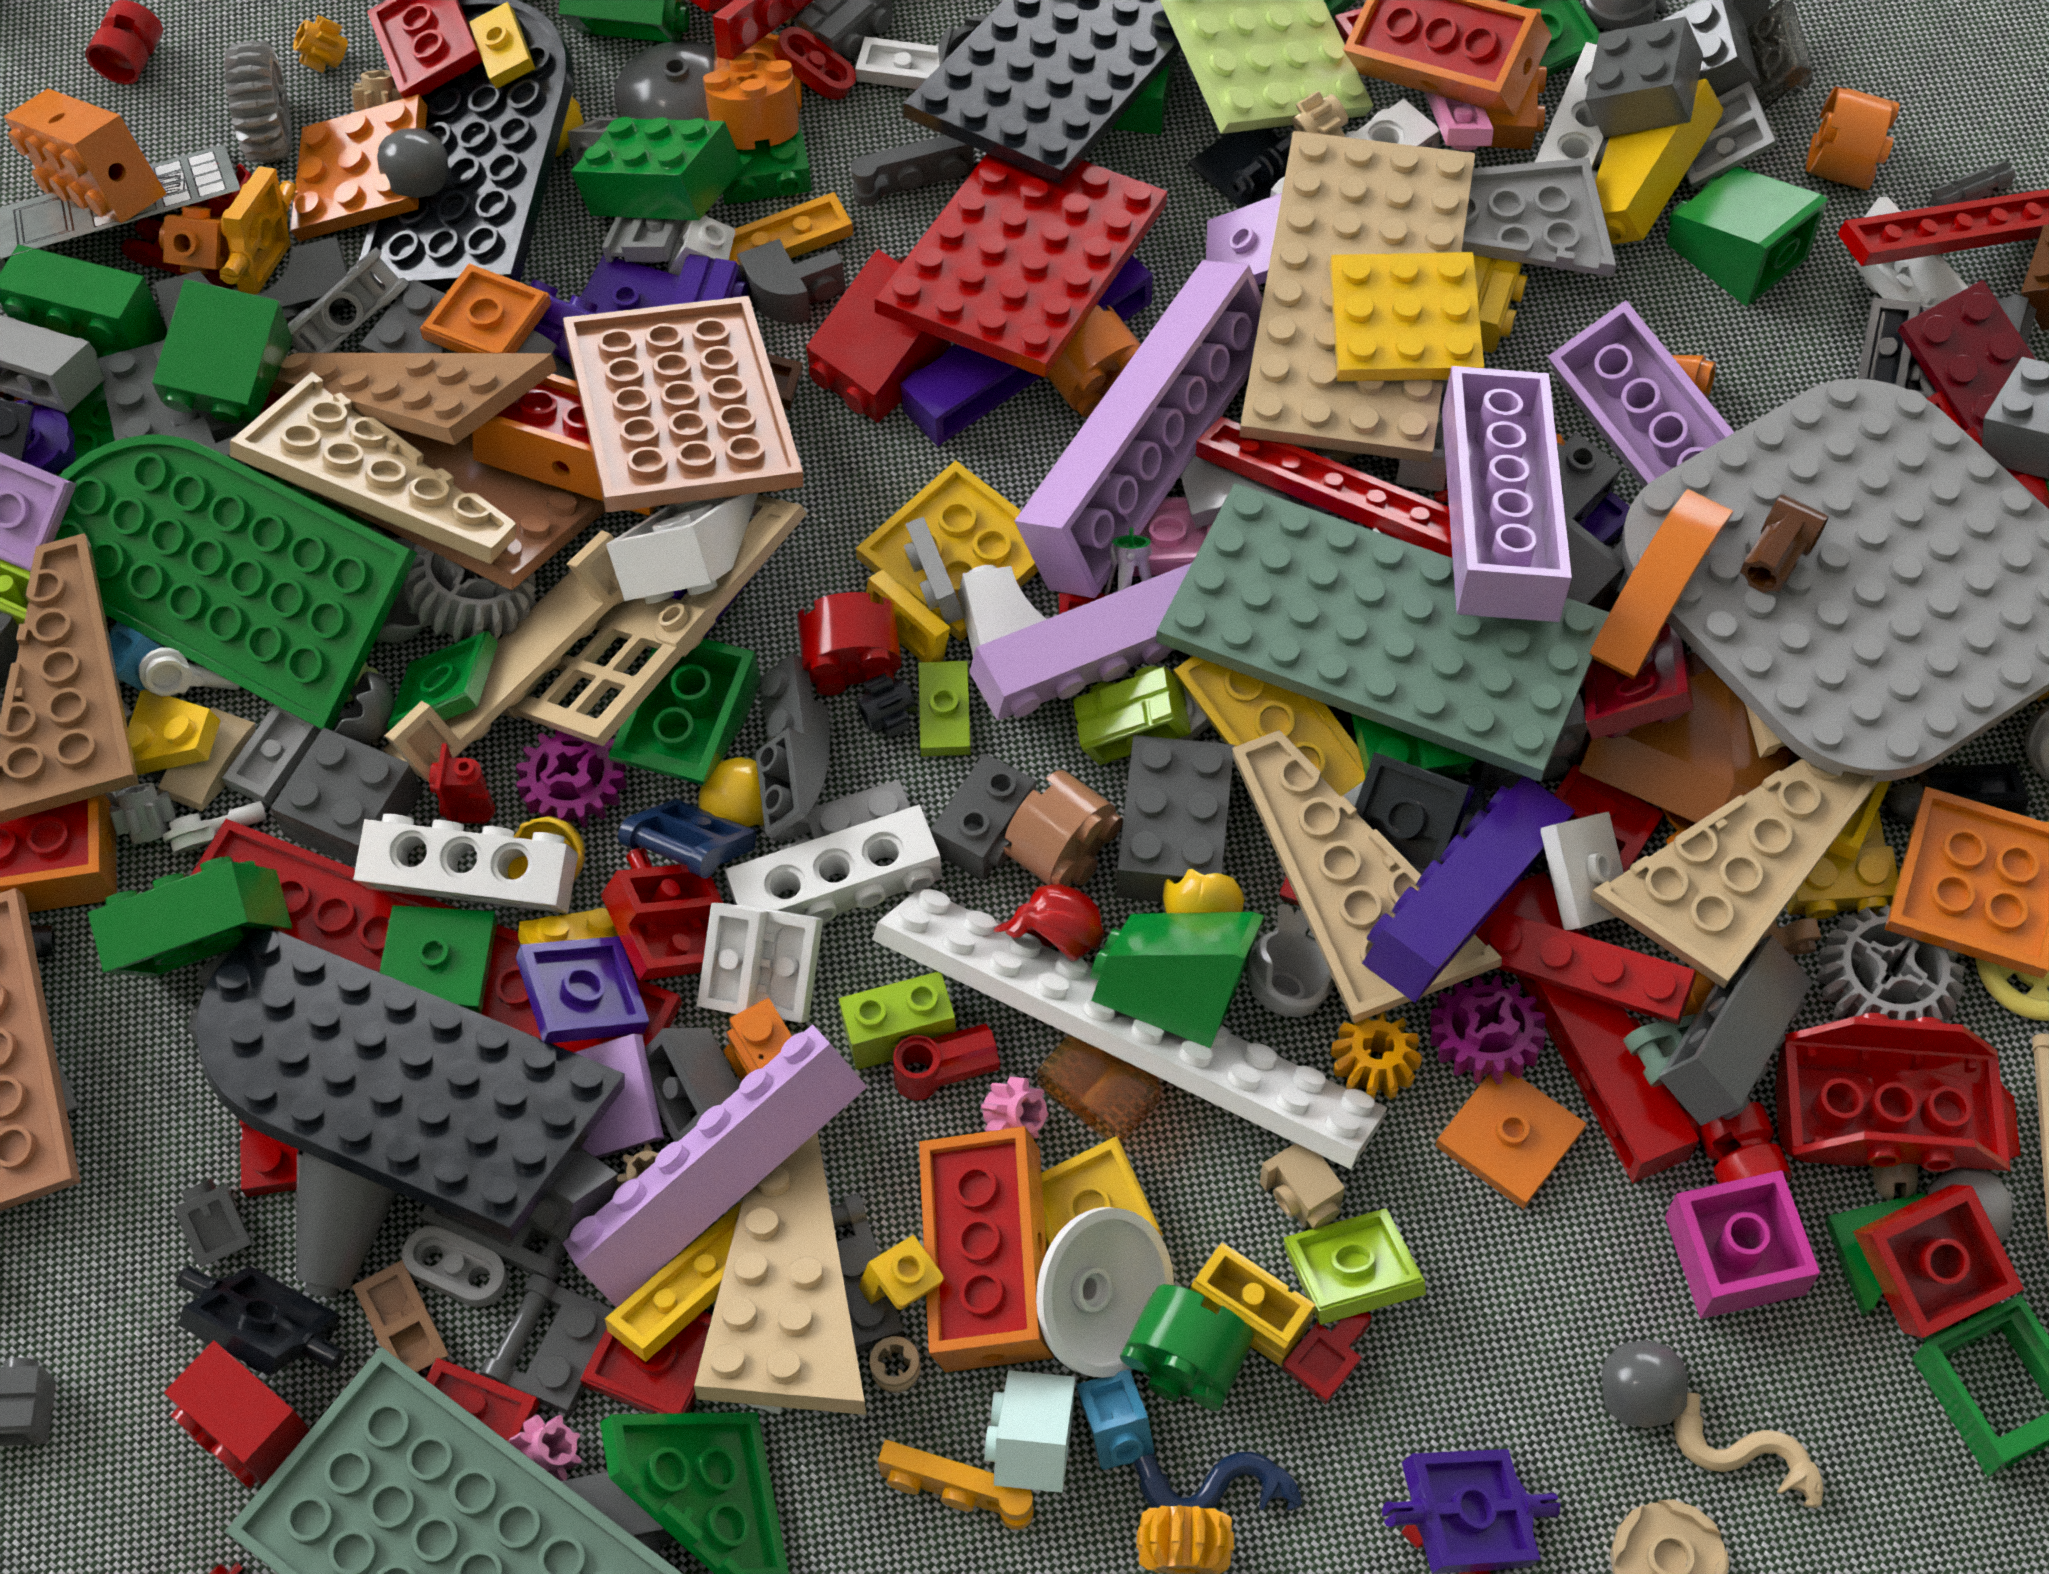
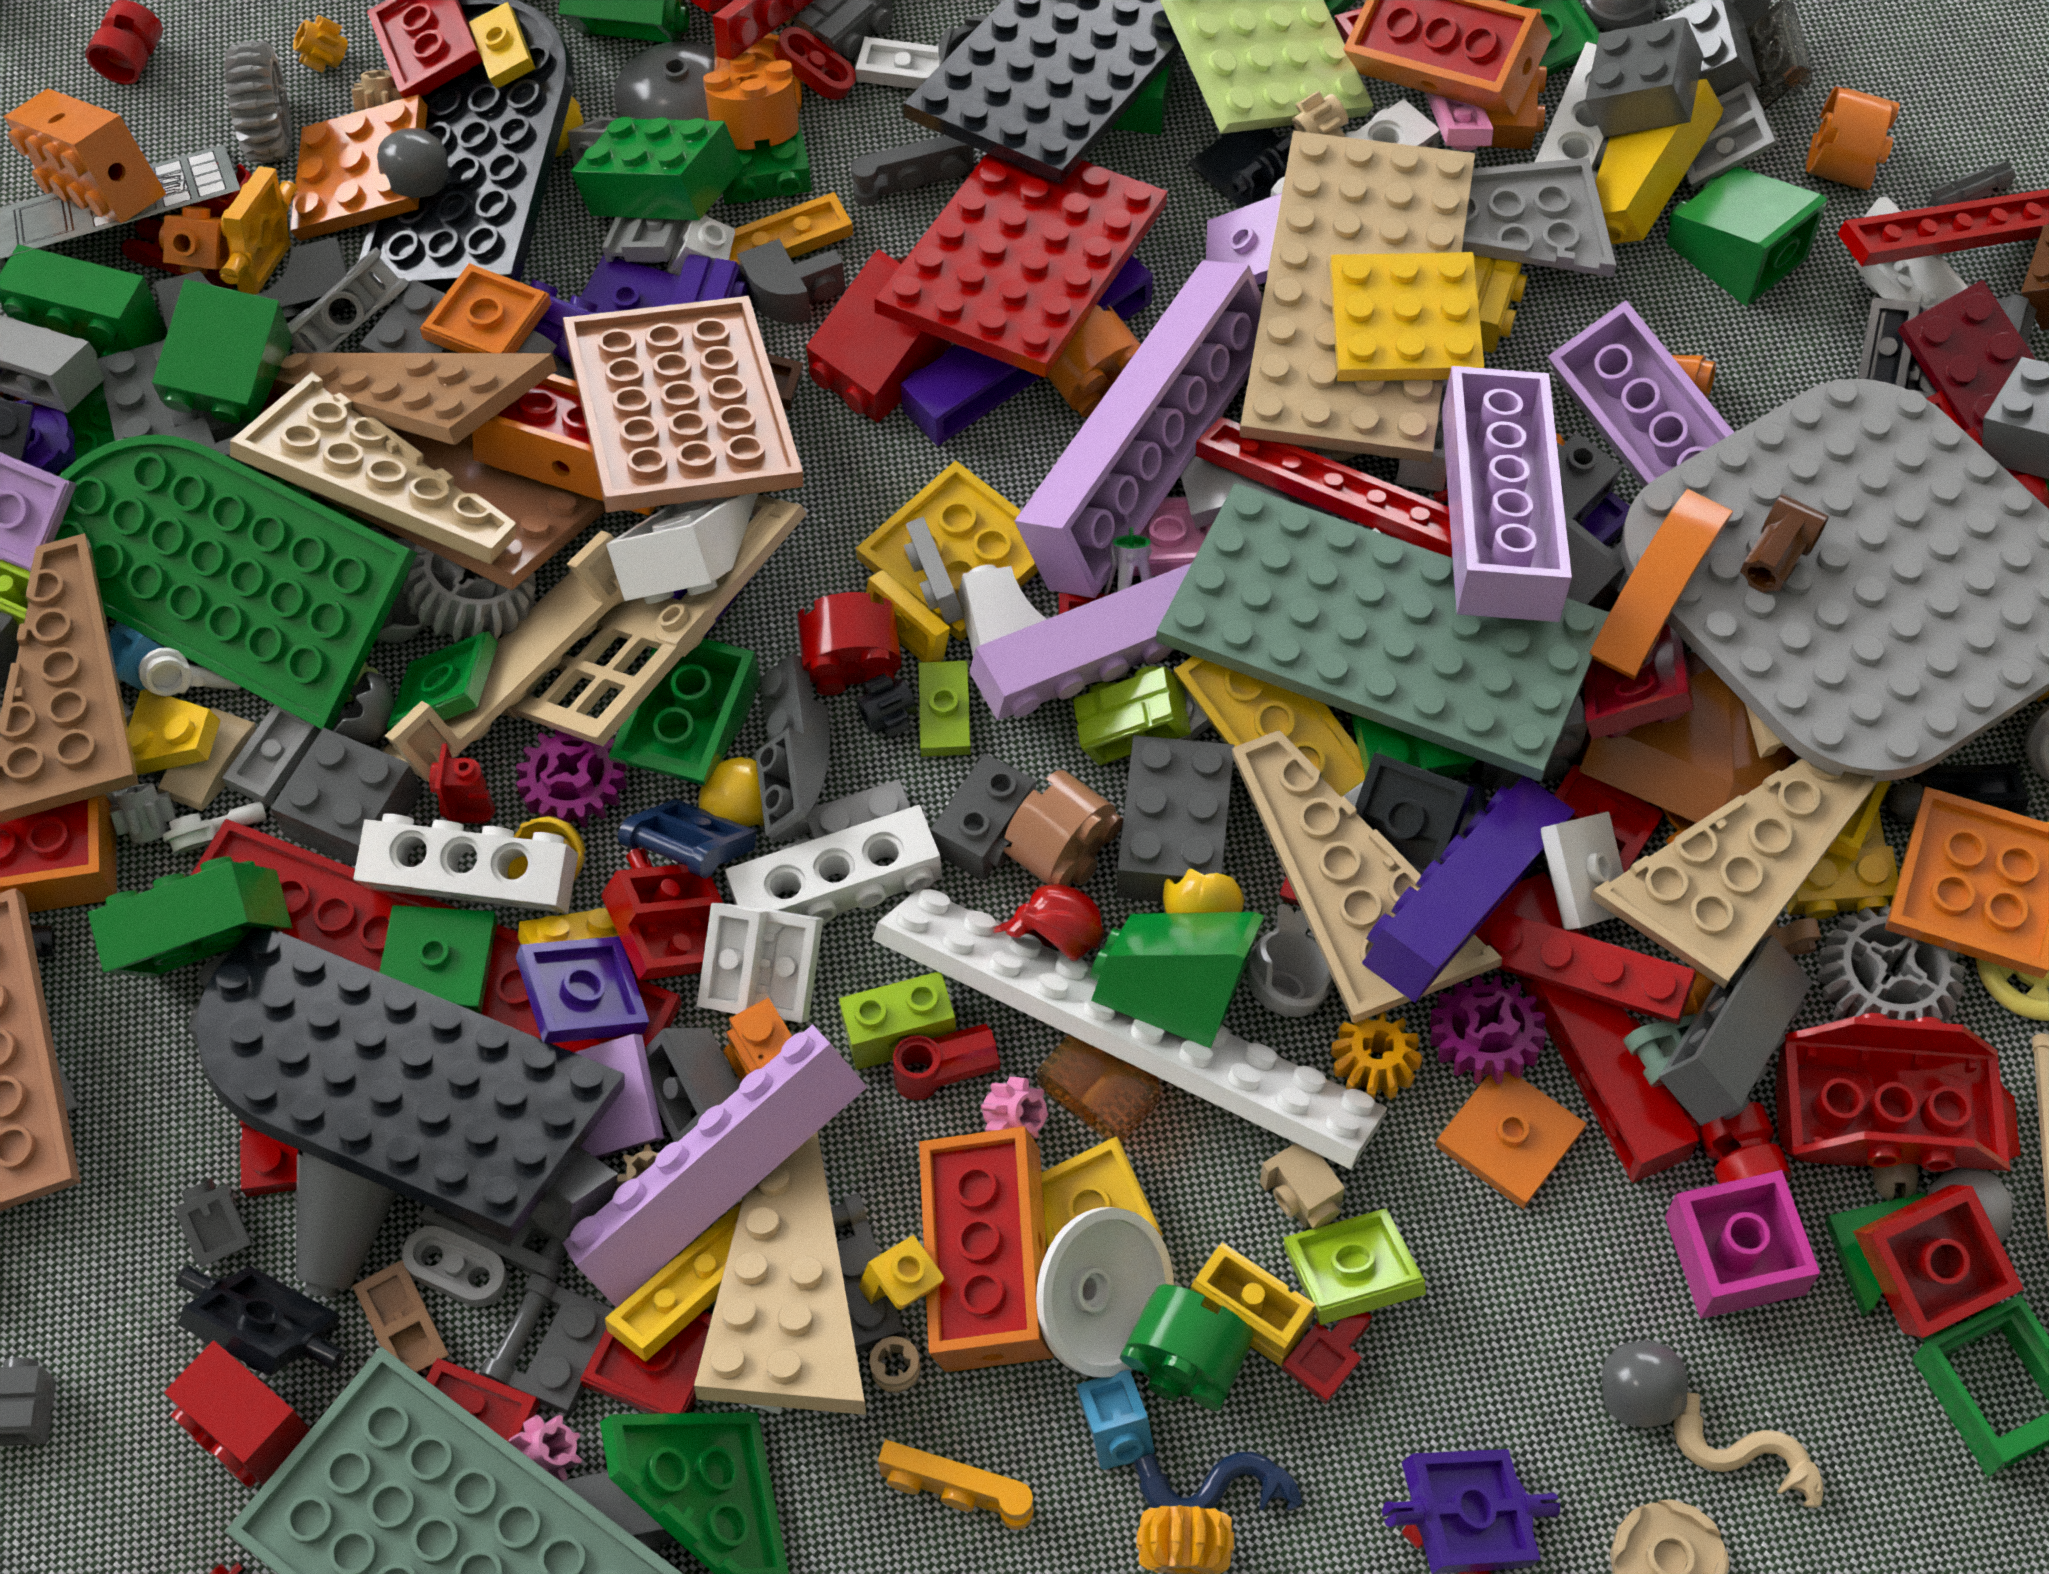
(1031, 1431): light aqua brick -> none

